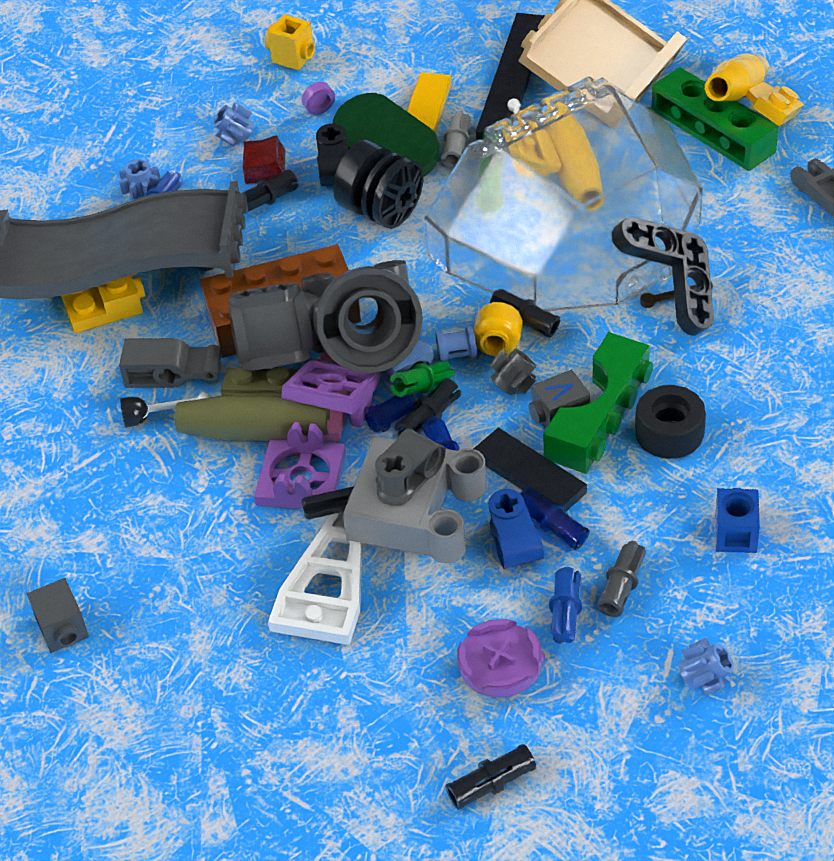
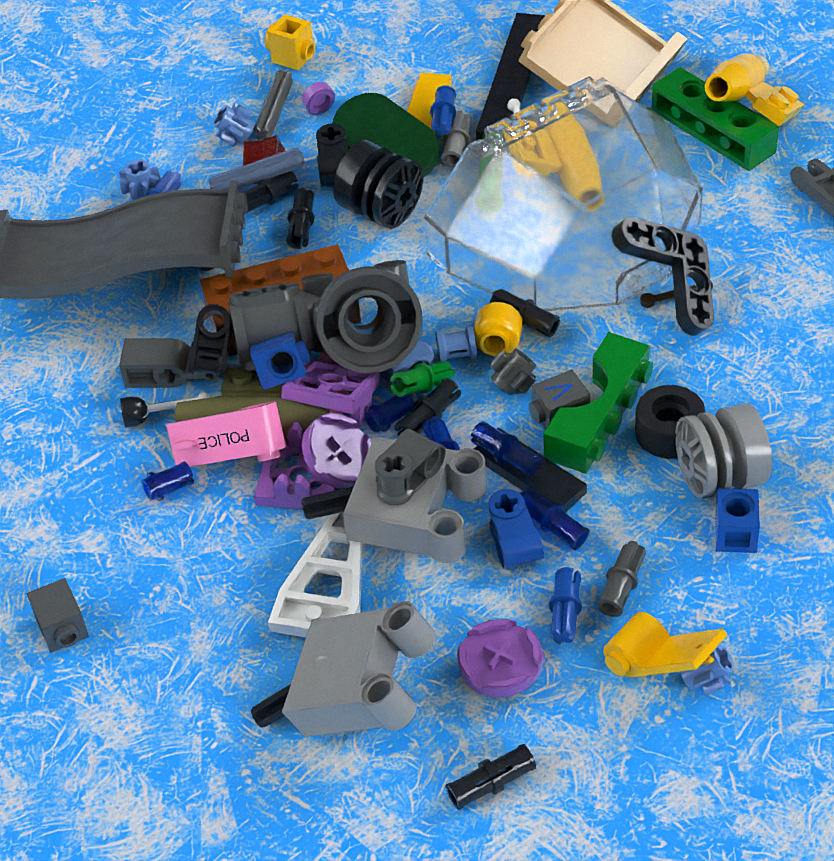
(104, 303): yellow plate -> none
(167, 481): none -> clear blue pin
(210, 349): none -> black piece
(228, 436): none -> bright pink door
(258, 170): none -> sand blue axle
(273, 105): none -> dark grey axle
(273, 375): none -> blue brick
(300, 219): none -> black axle
(335, 449): none -> tile
(348, 671): none -> light grey piece
(443, 110): none -> blue axle
(505, 448): none -> clear blue axle
(647, 648): none -> yellow door
(723, 450): none -> light grey wheel

